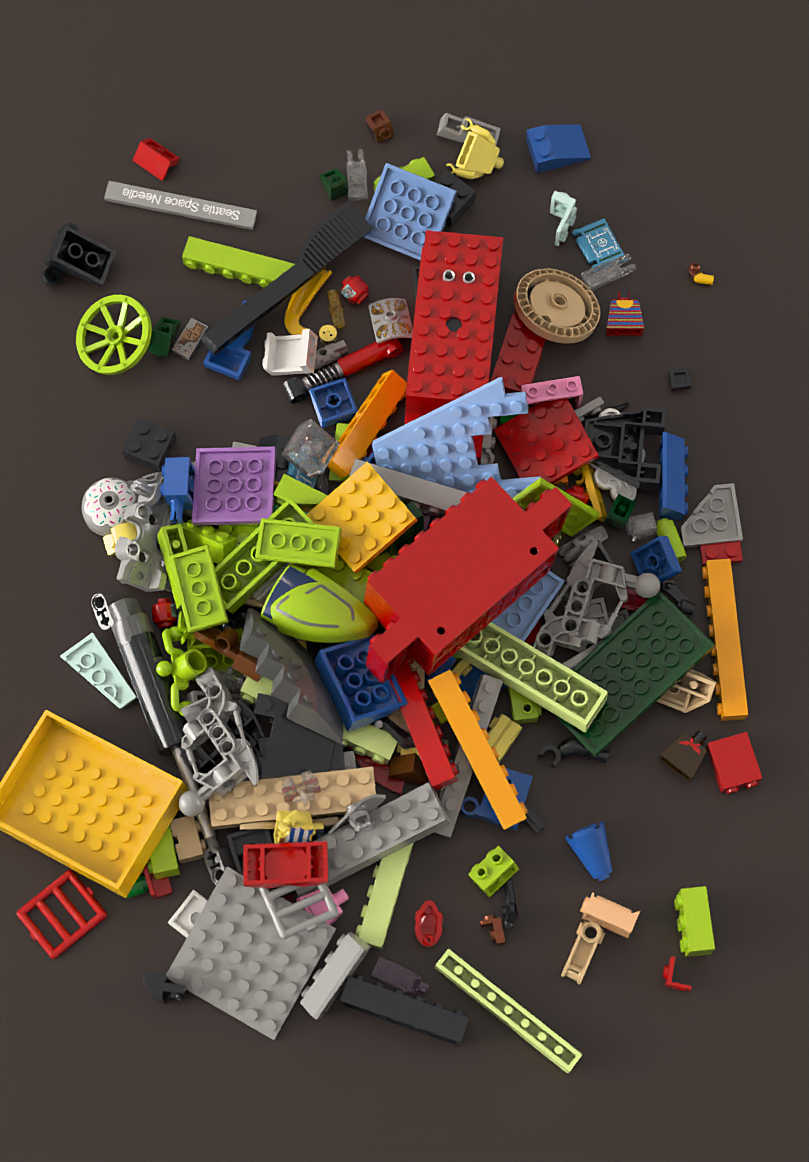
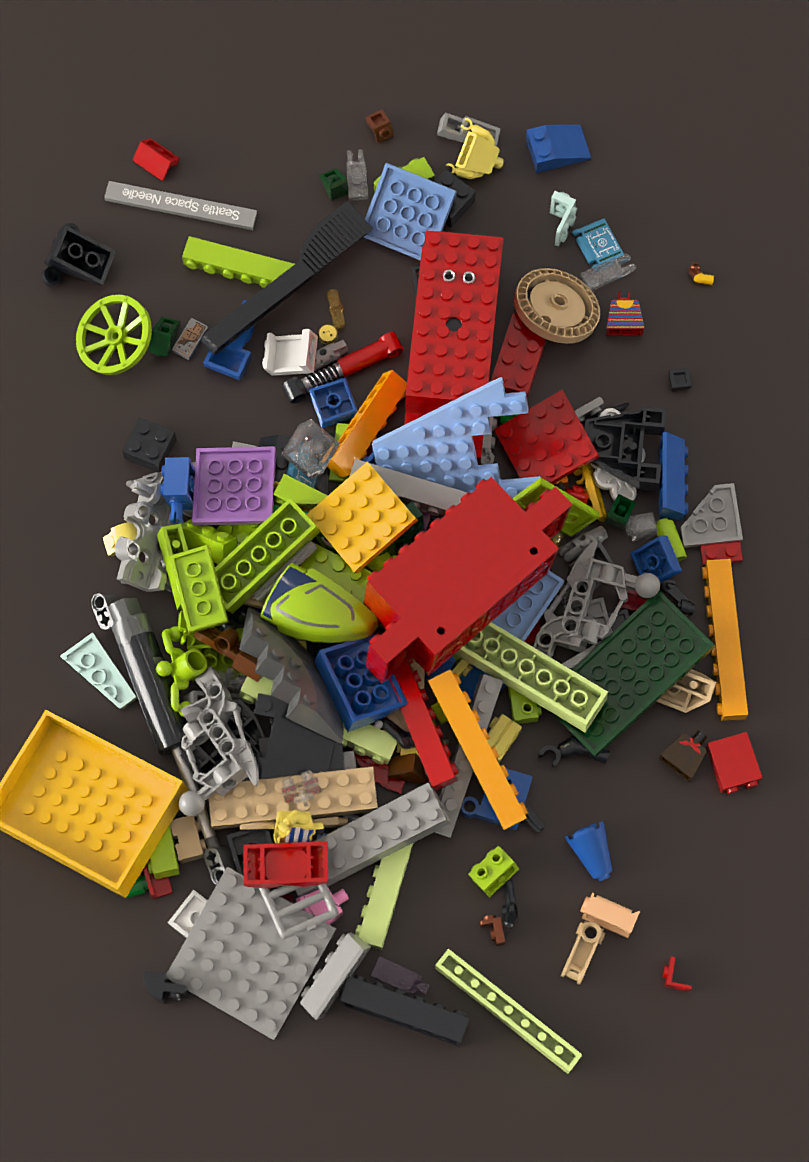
(68, 939): red bar -> none
(100, 514): cylinder -> none
(164, 613): red head -> none
(298, 543): lime tile -> none
(300, 301): yellow animal -> none
(355, 289): red head -> none
(360, 810): light grey shield -> none
(390, 319): light grey shield -> none
(428, 924): red arm -> none
(554, 390): bright pink window -> none
(694, 922): lime brick -> none

